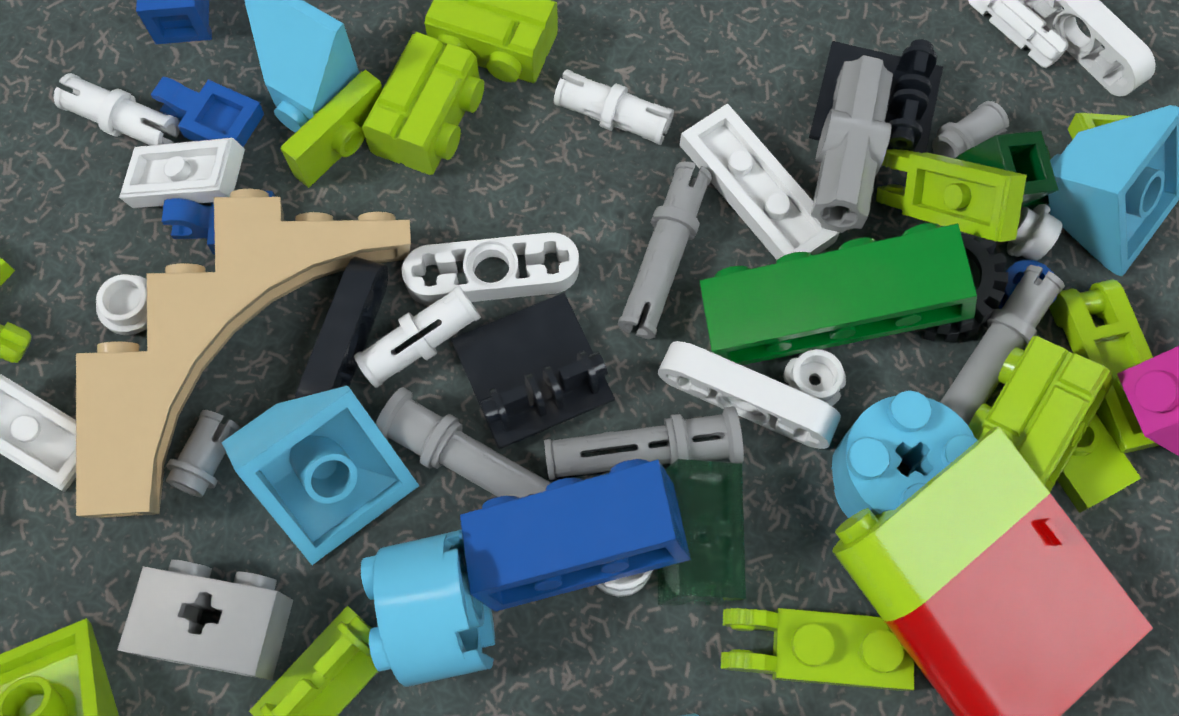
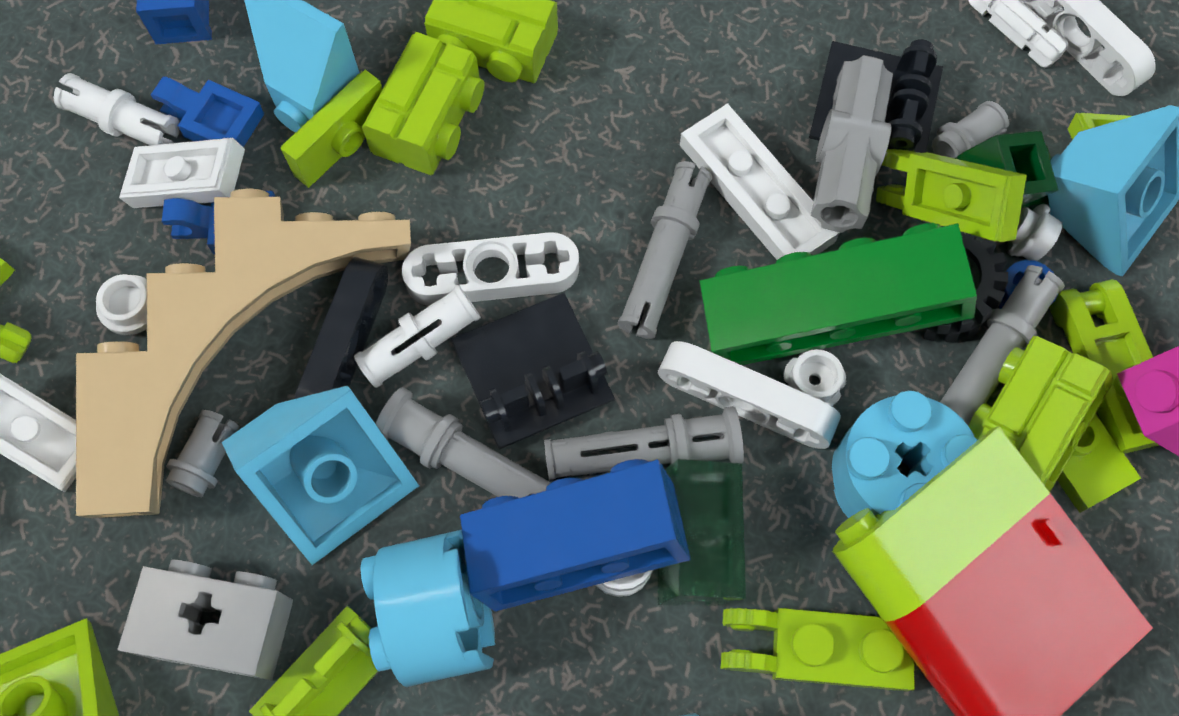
(613, 106): white pin -> none

